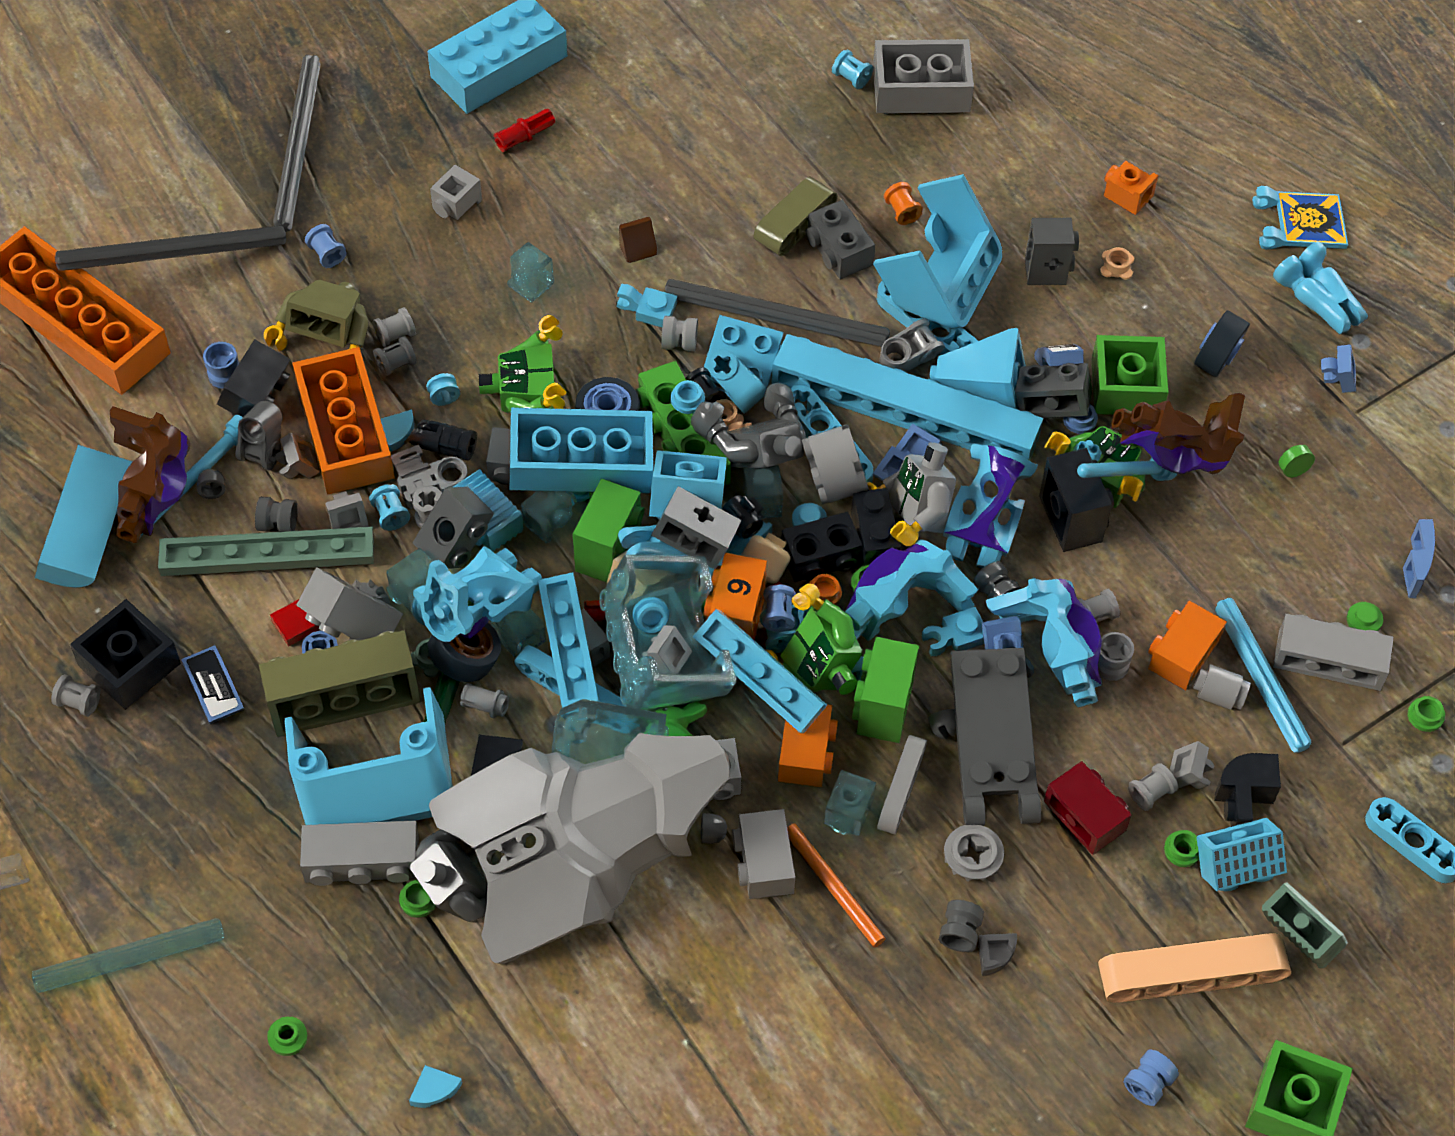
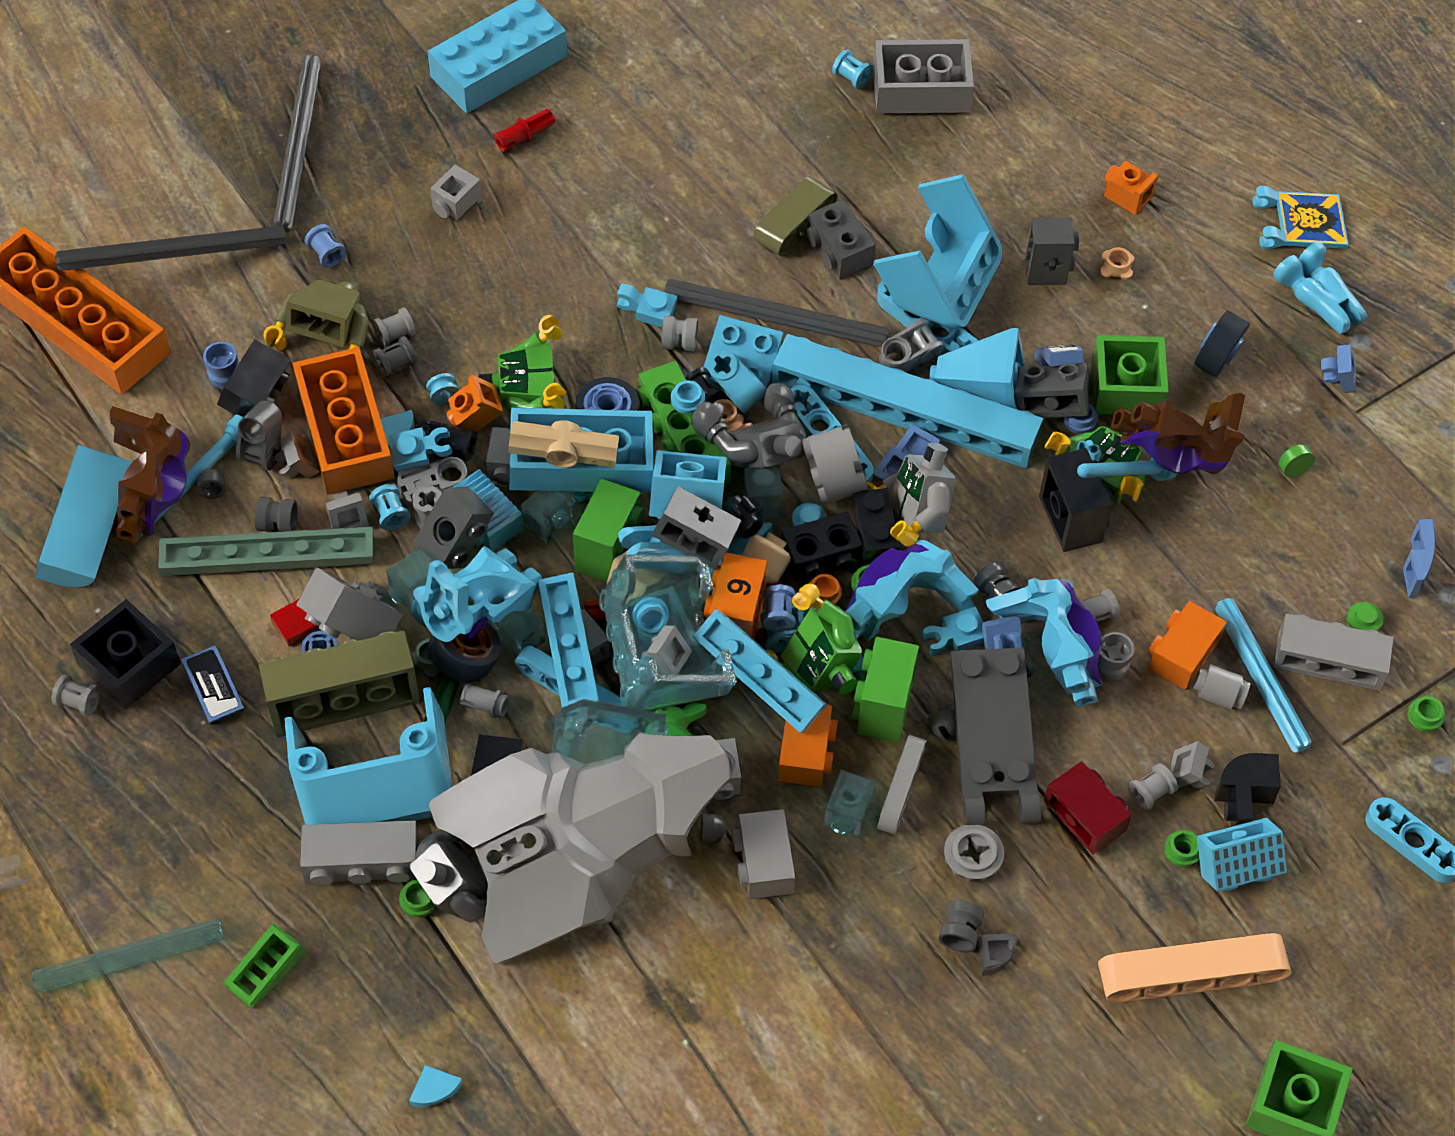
(254, 957): none -> bright green slope
(289, 1046): bright green plate -> none
(413, 448): none -> medium azure plate
(474, 405): none -> orange brick
(530, 272): clear light blue brick -> none
(563, 444): none -> tan piece
(637, 239): reddish brown slope -> none
(835, 886): orange bar -> none
(903, 203): orange bush -> none
(982, 526): medium azure hips -> none
(1151, 1077): medium blue wheel -> none
(1304, 925): sand green brick -> none

